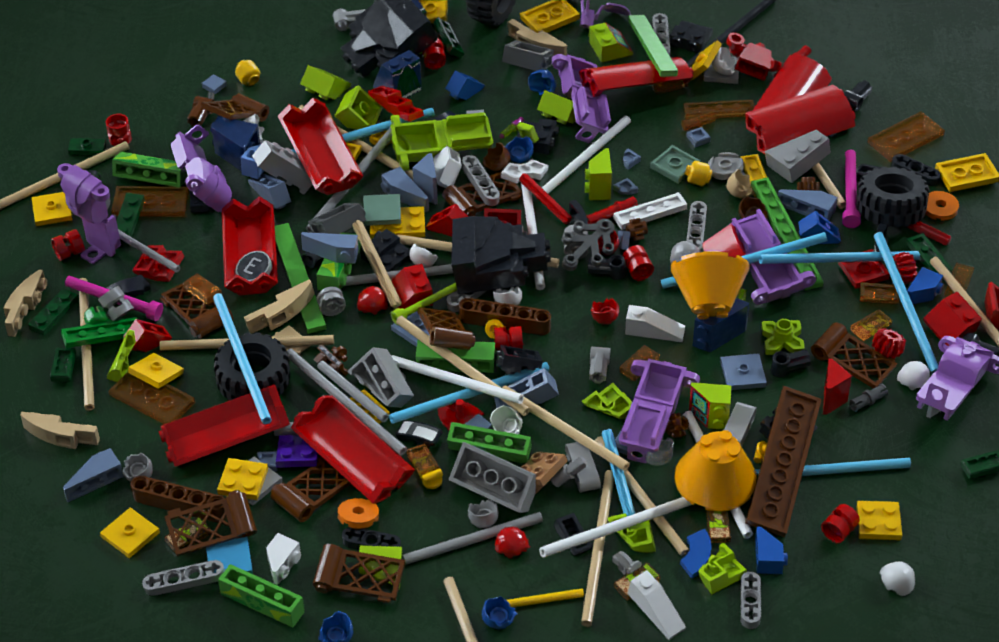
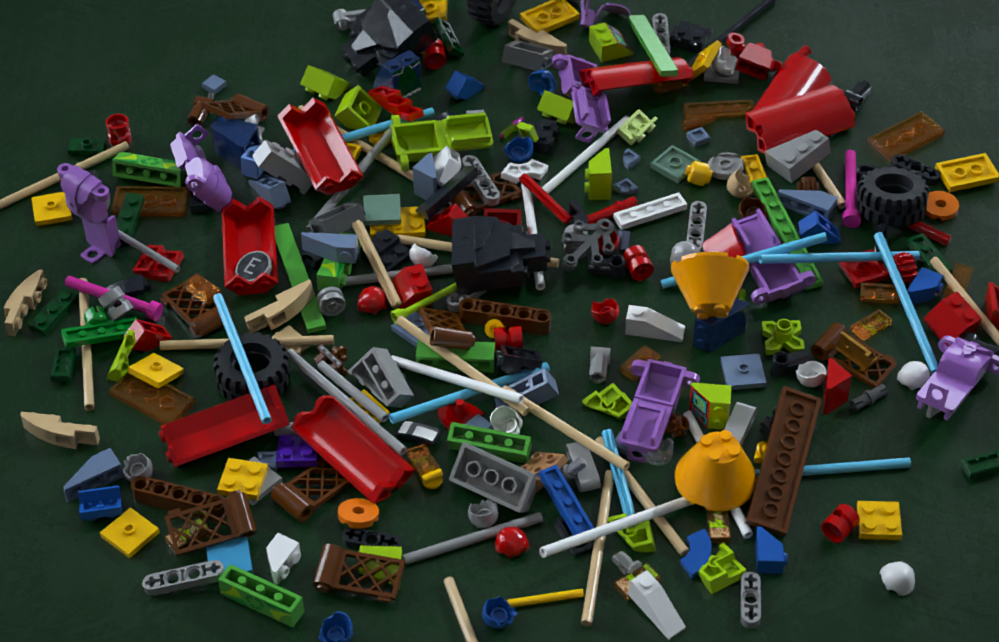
(74, 244): red wheel -> none
(100, 503): none -> blue bracket
(247, 72): yellow head -> none
(400, 183): sand blue slope -> none
(447, 192): none -> black slope
(496, 158): reddish brown hair -> none
(511, 297): white hair -> none
(565, 500): none -> blue tile
(635, 127): none -> yellowish green bracket
(637, 229): reddish brown gear -> none
(811, 373): none -> white hair
(855, 351): none -> pearl gold piece
(888, 343): red gear -> none

